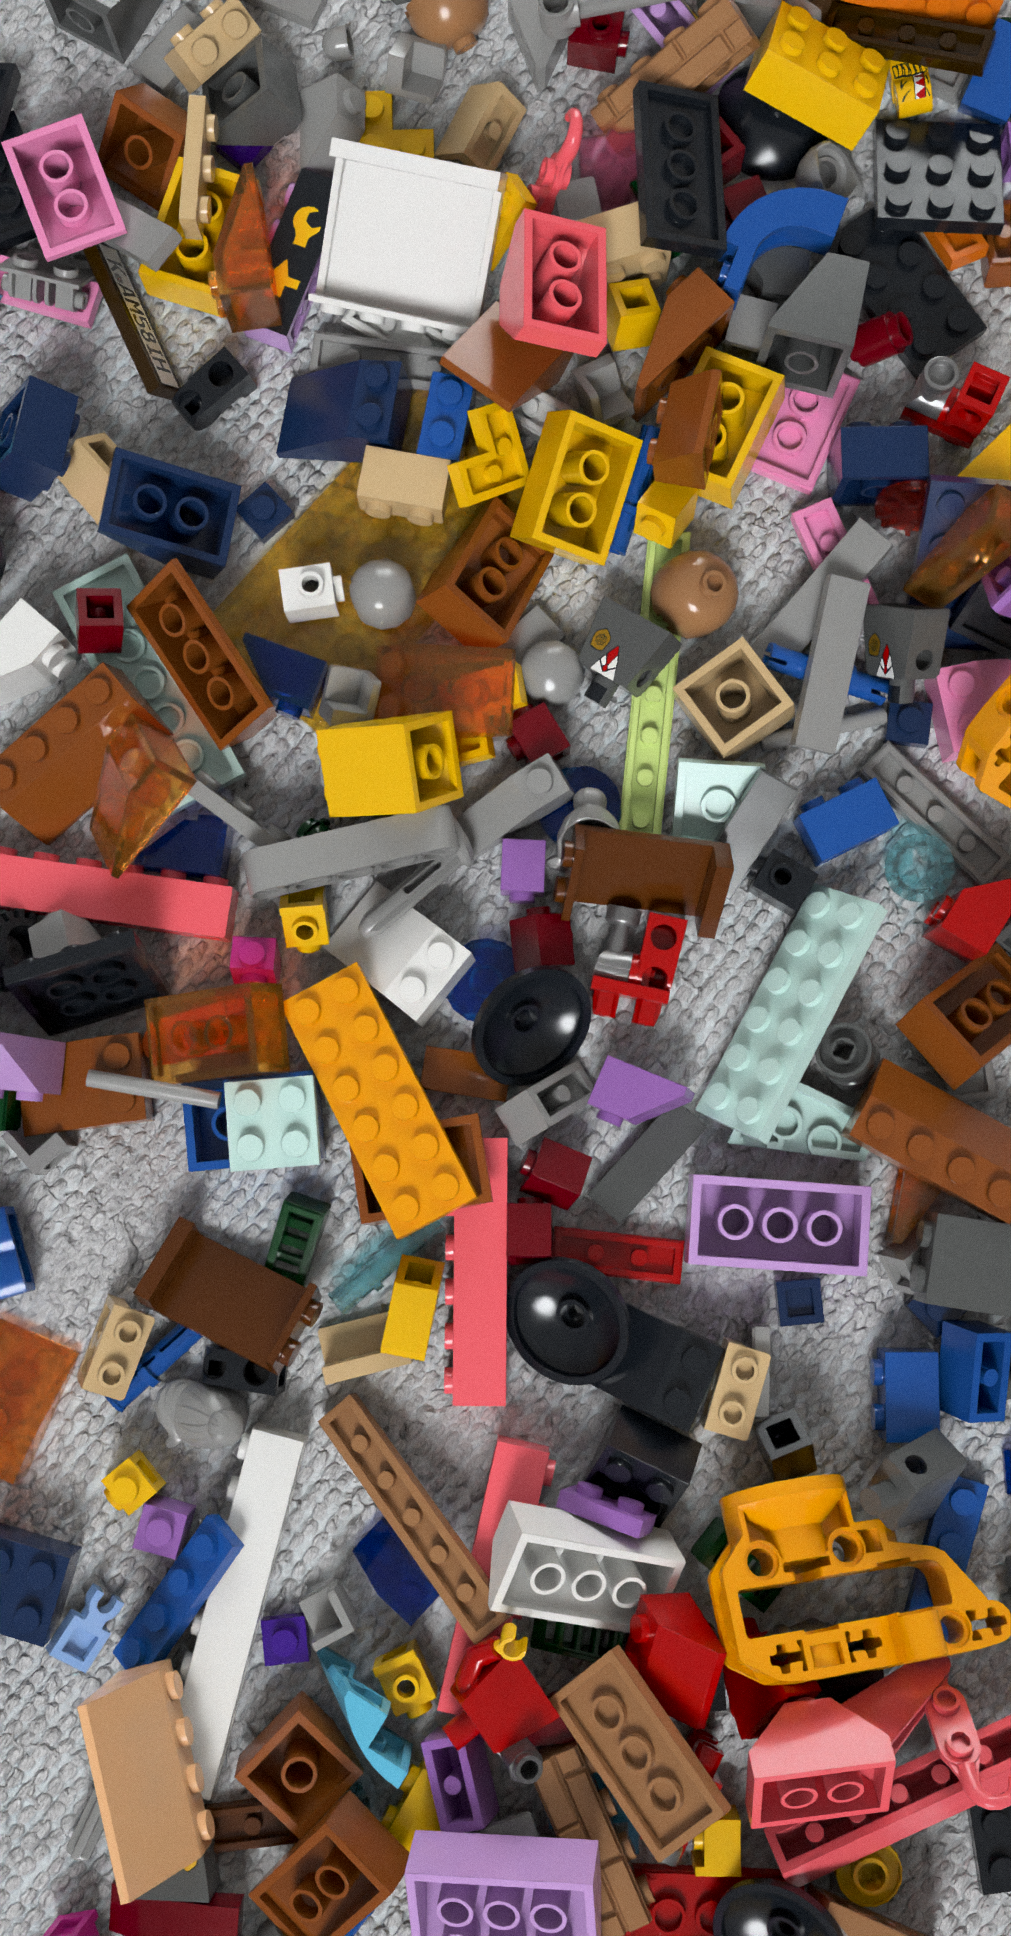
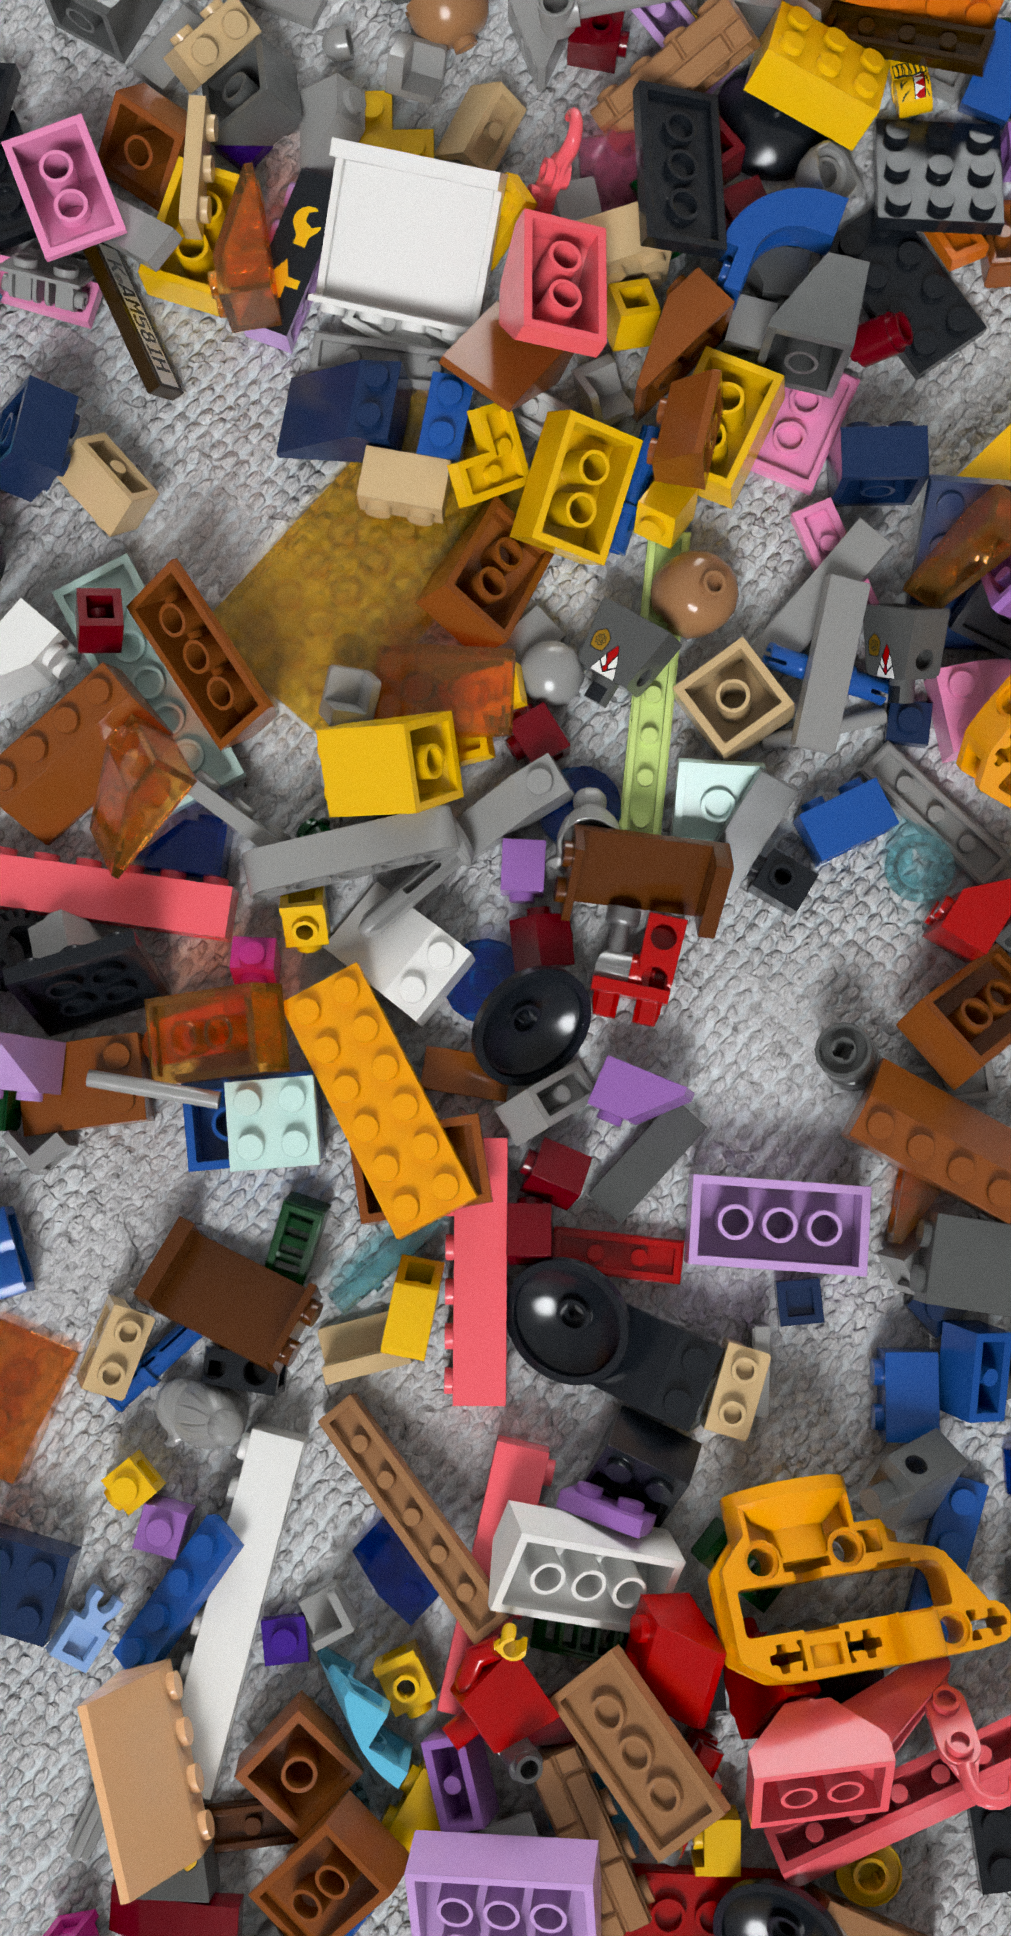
(169, 512): dark blue slope -> none
(212, 390): black leg -> none
(264, 512): dark blue plate -> none
(288, 676): clear blue slope -> none
(310, 592): white brick -> none
(382, 593): light grey hair -> none
(785, 1446): black brick -> none
(791, 1011): light aqua plate -> none
(809, 1127): light aqua wing -> none
(904, 508): clear red wheel -> none
(951, 411): red hips -> none

